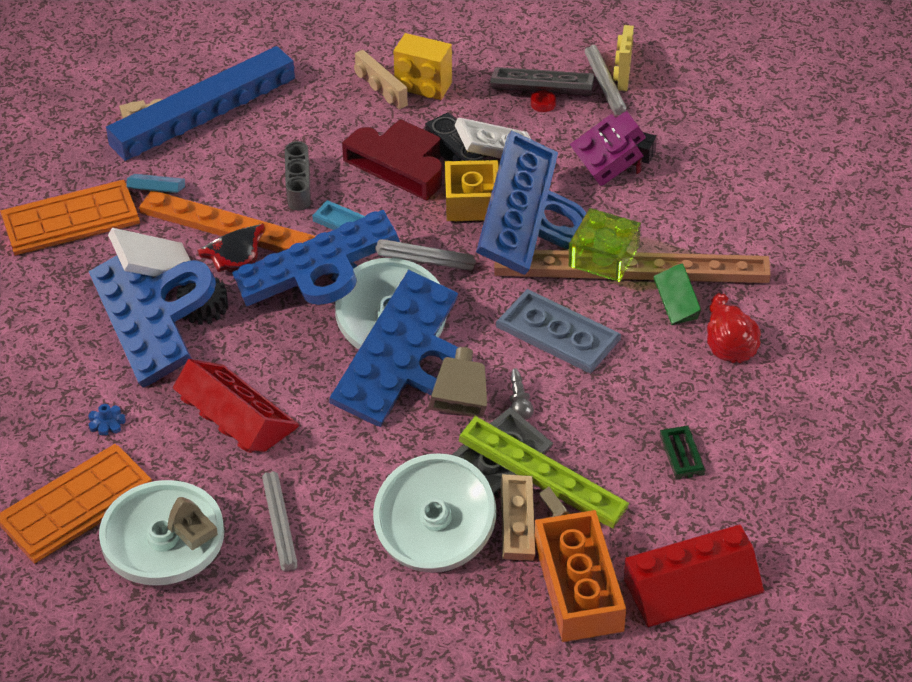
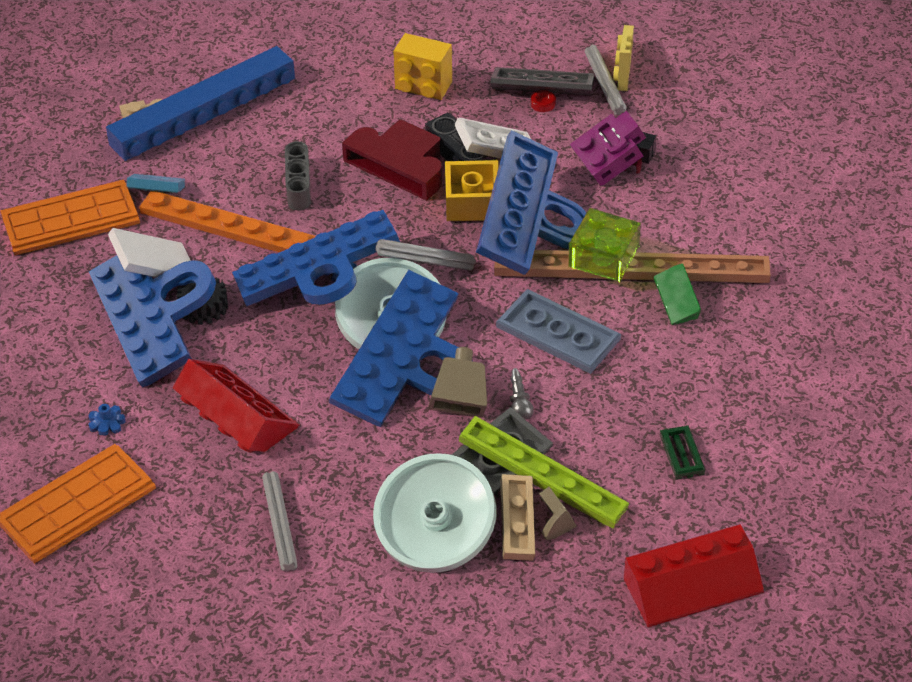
(138, 539): light aqua dish -> none
(190, 523): dark tan tile -> none
(234, 248): hat -> none
(334, 215): dark azure tile -> none
(380, 79): tan plate -> none
(579, 576): orange brick -> none
(731, 332): red hair -> none

